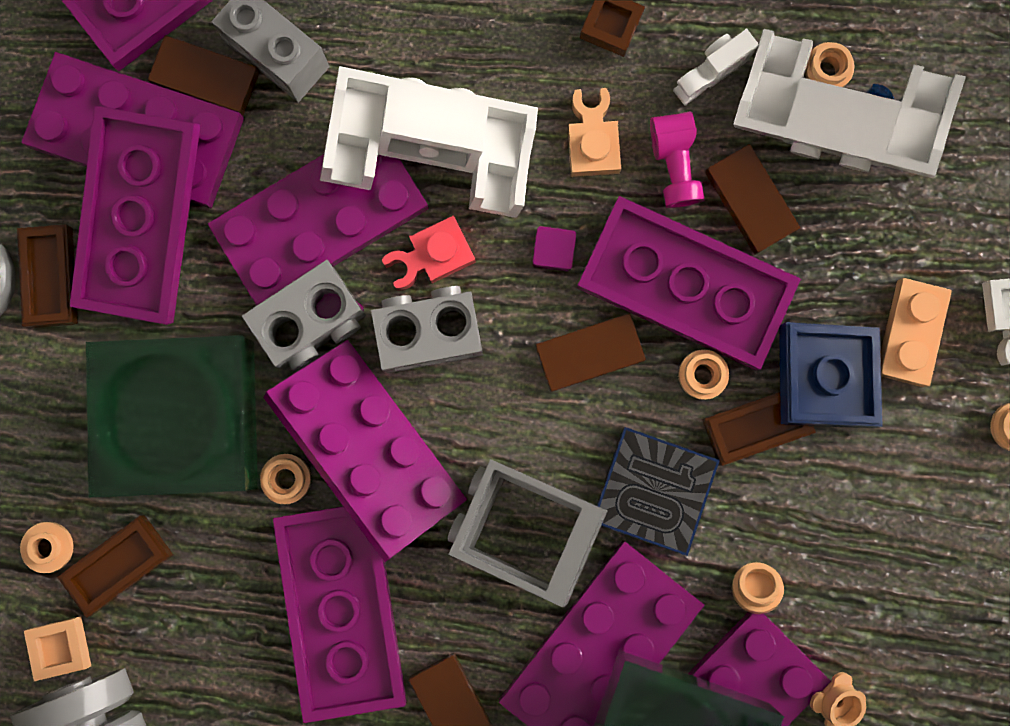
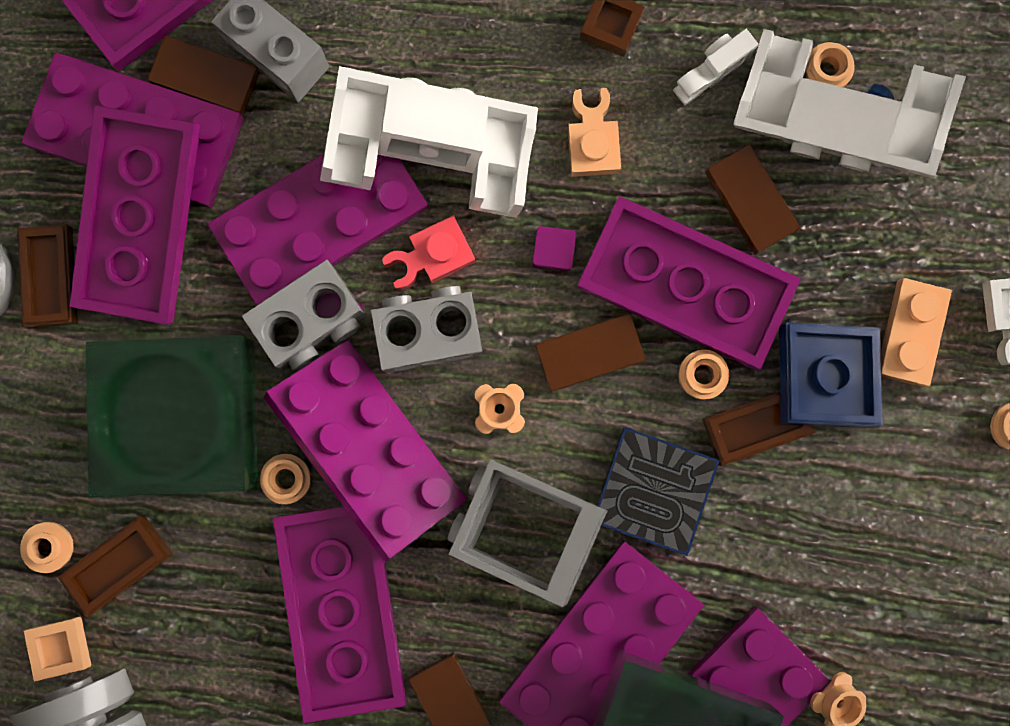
(509, 398): none -> light nougat plate
(671, 141): dark pink leg -> none
(757, 588): light nougat plate -> none

